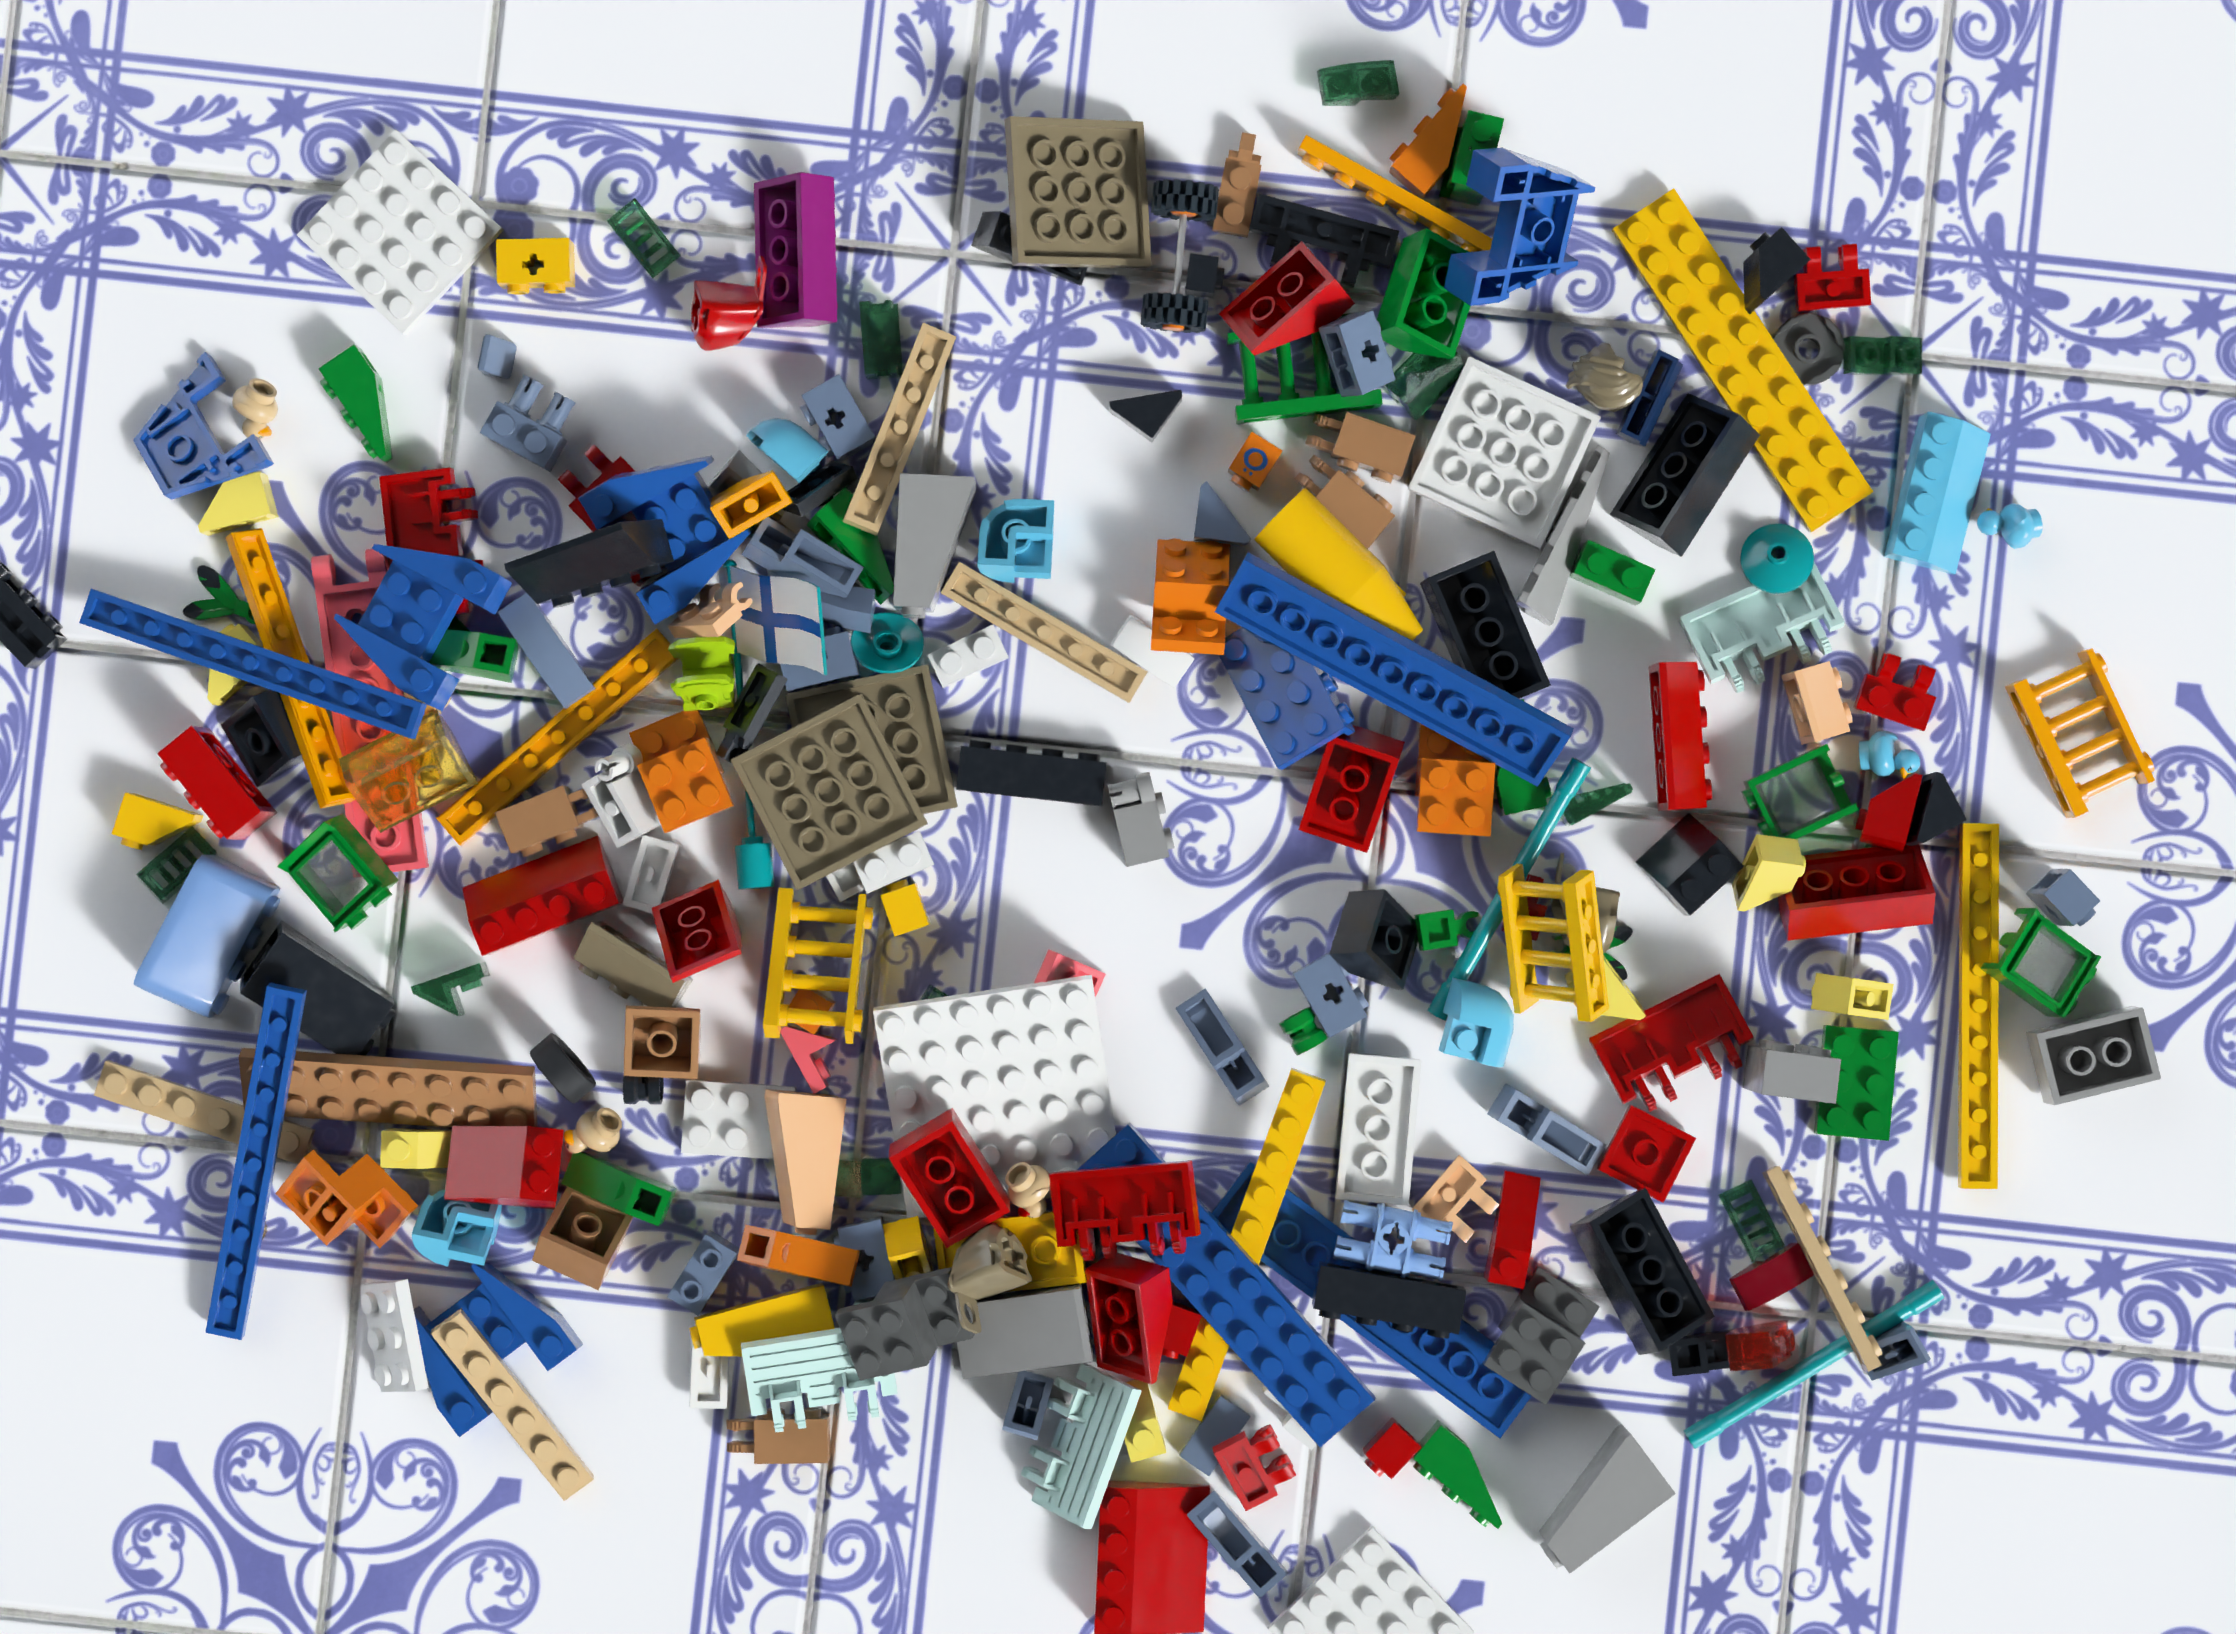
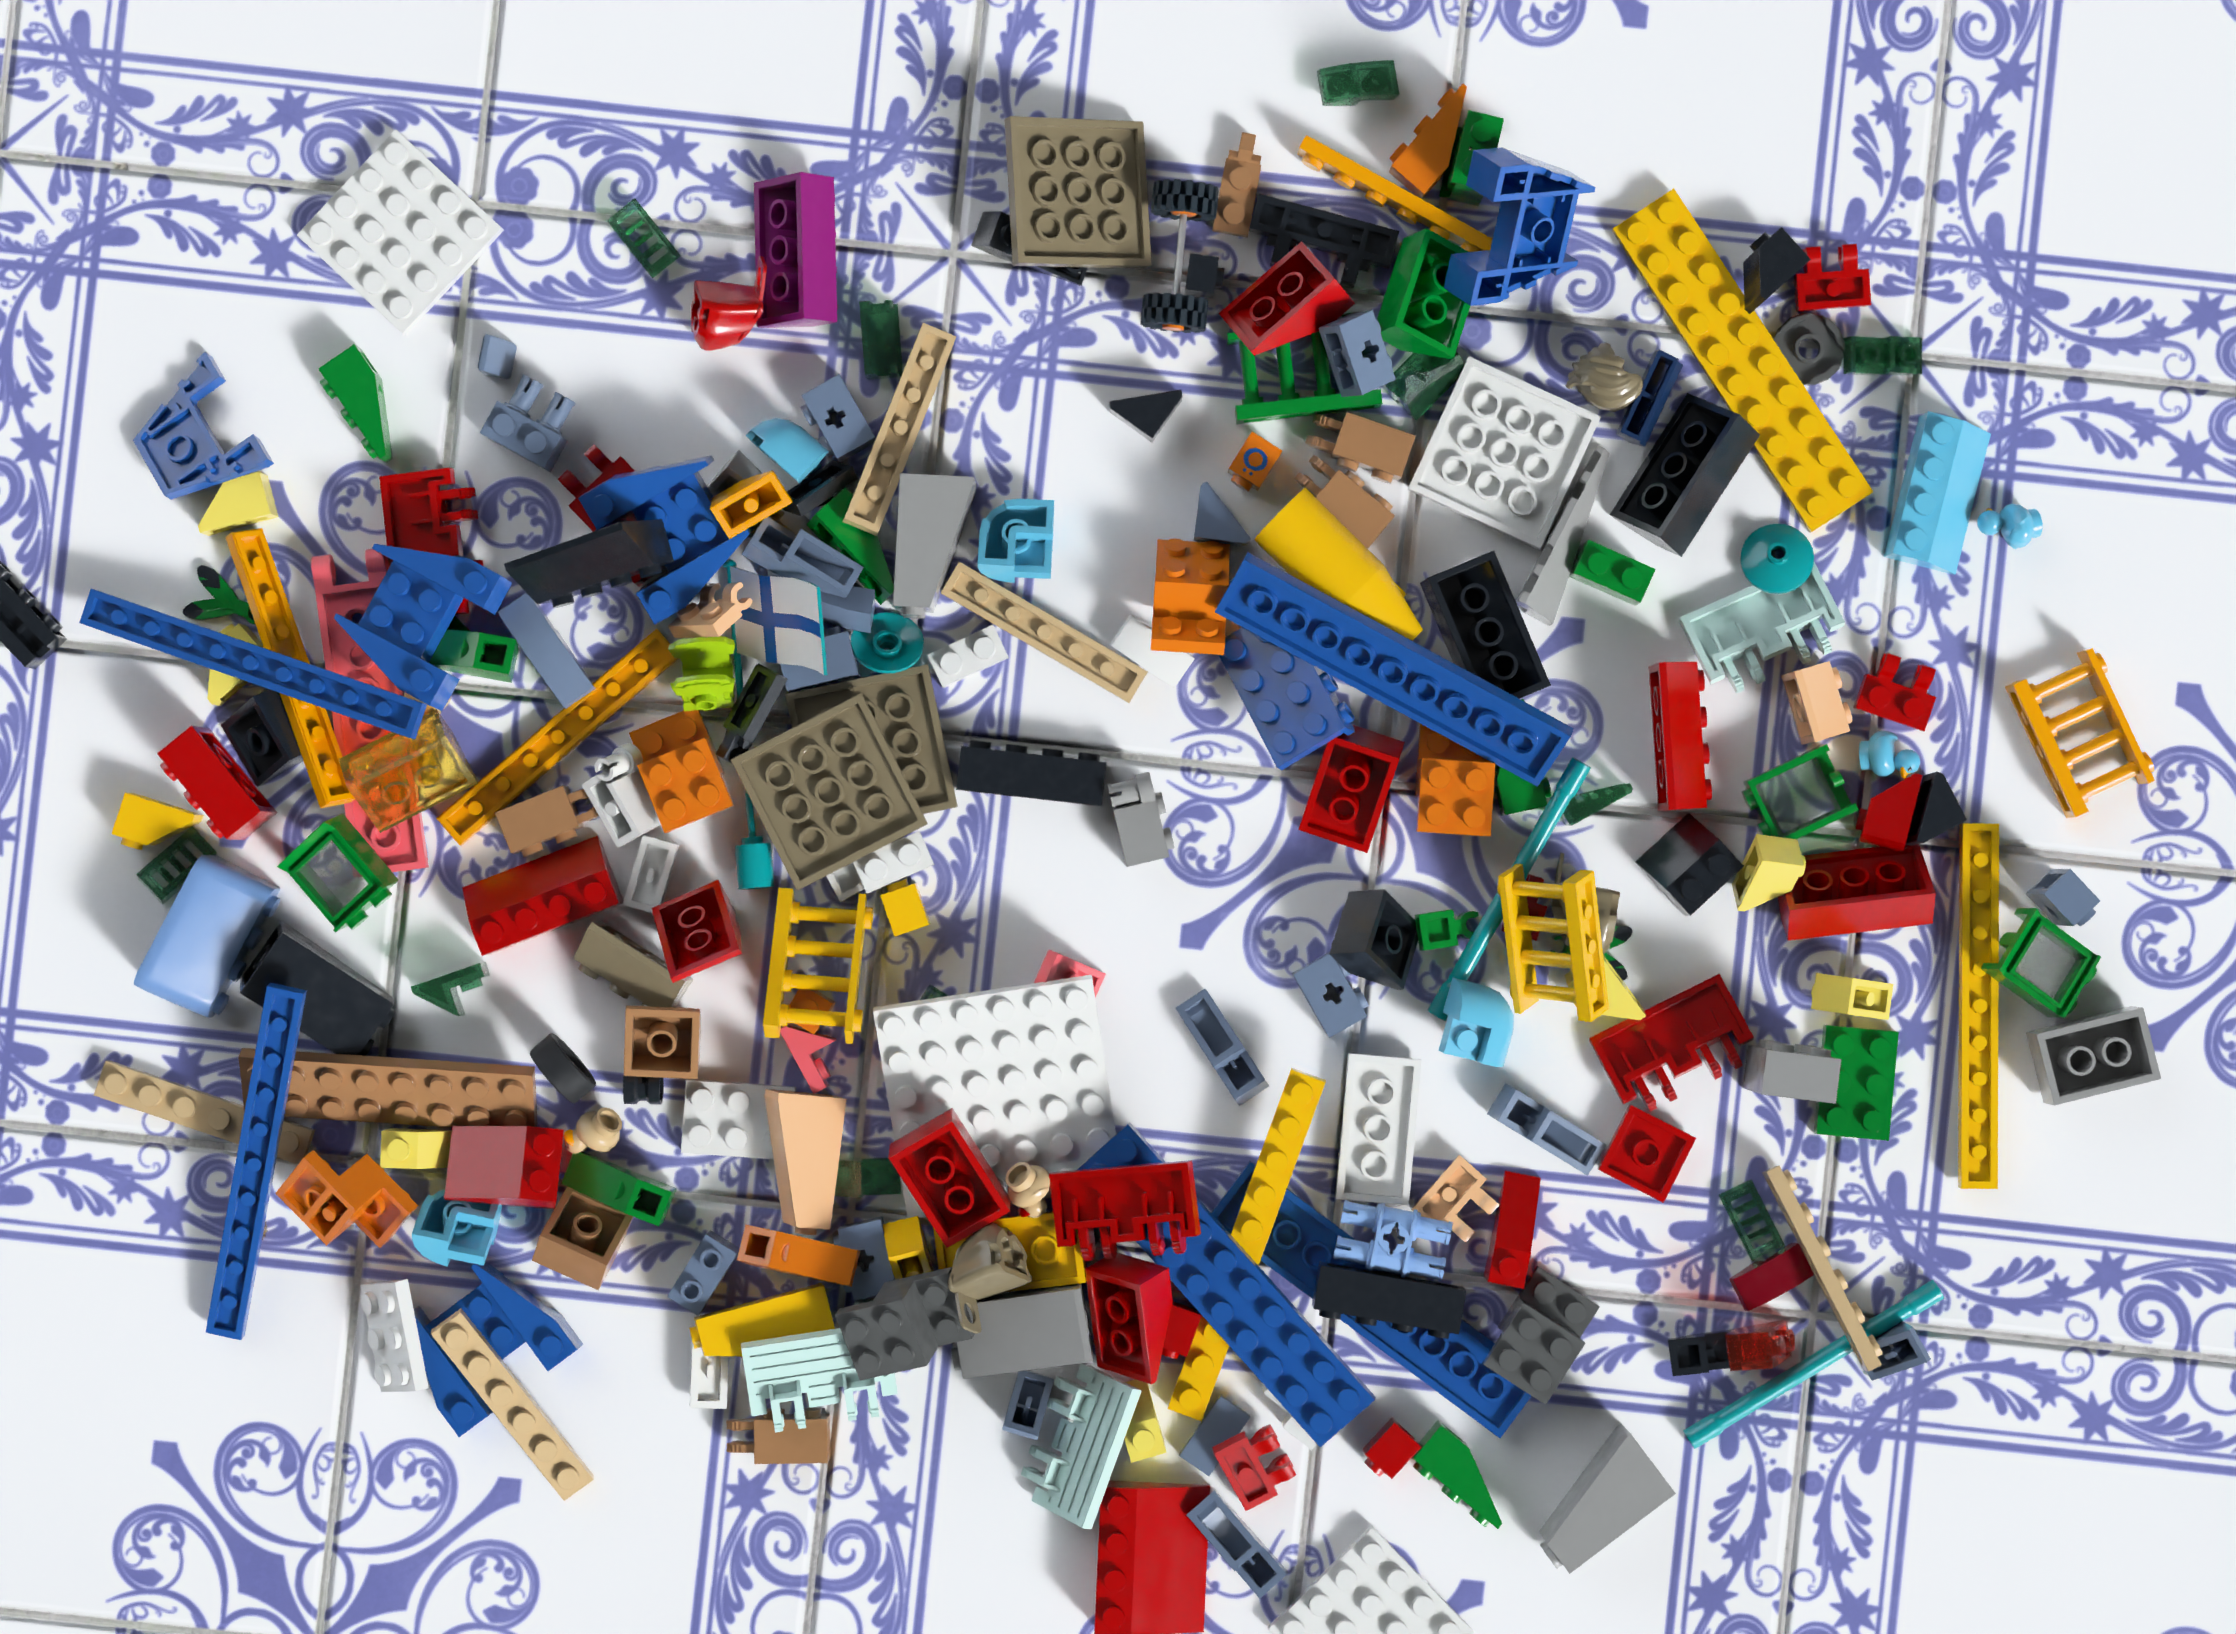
(258, 405): tan animal -> none
(516, 255): yellow brick -> none
(1308, 1037): green wheel -> none
(1642, 1272): black slope -> none

